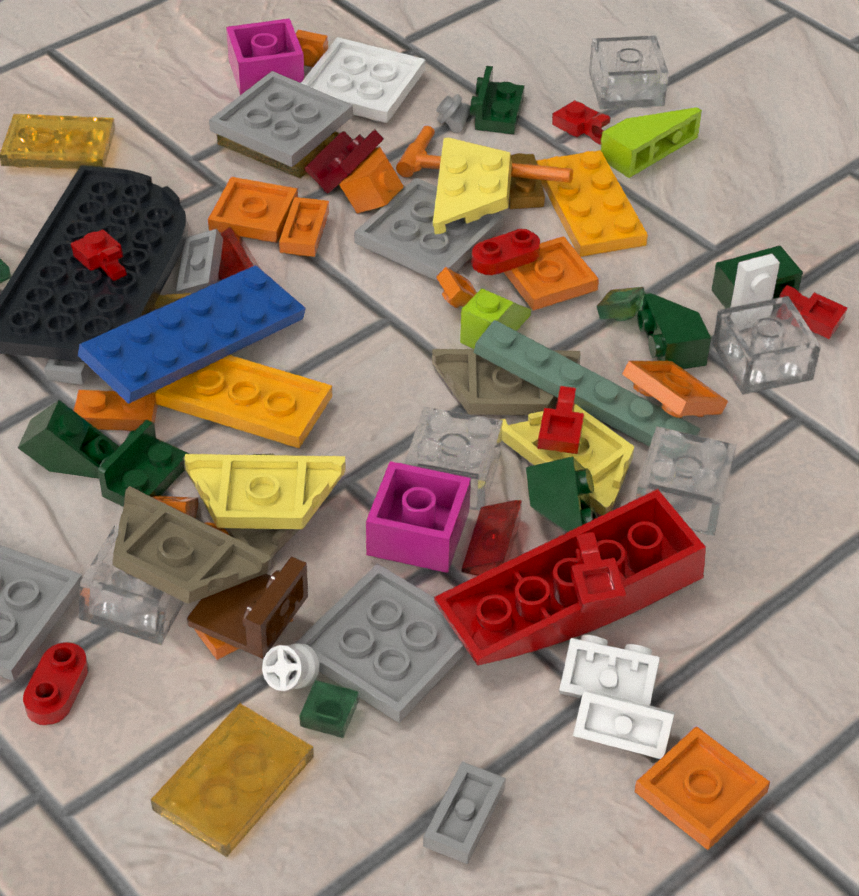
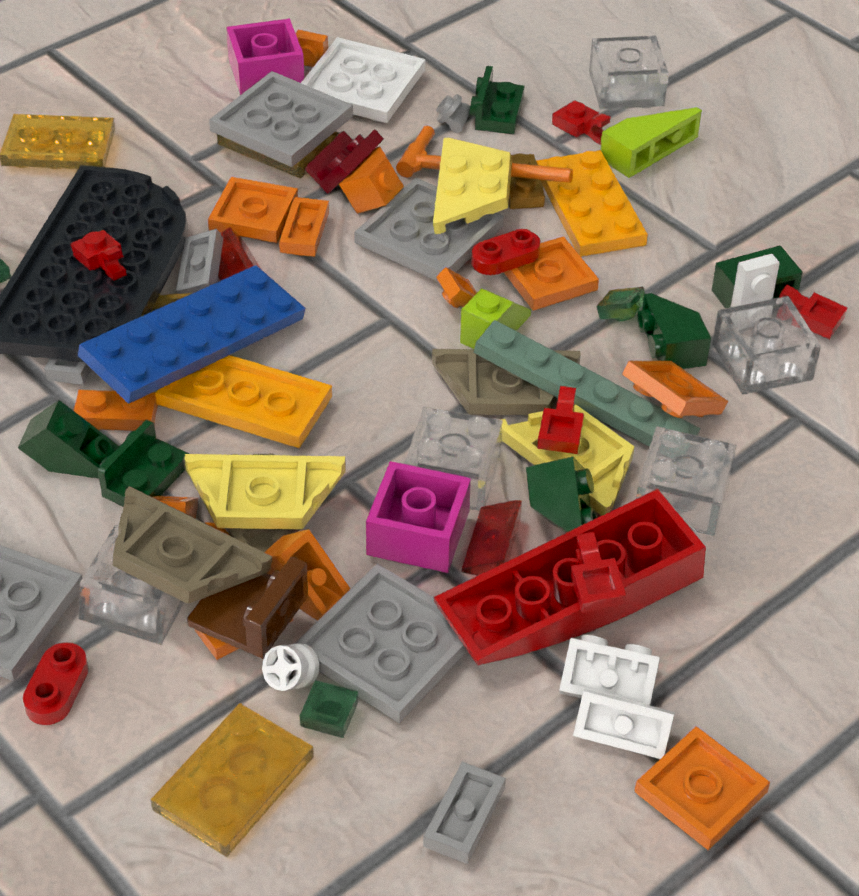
(324, 581): none -> orange slope

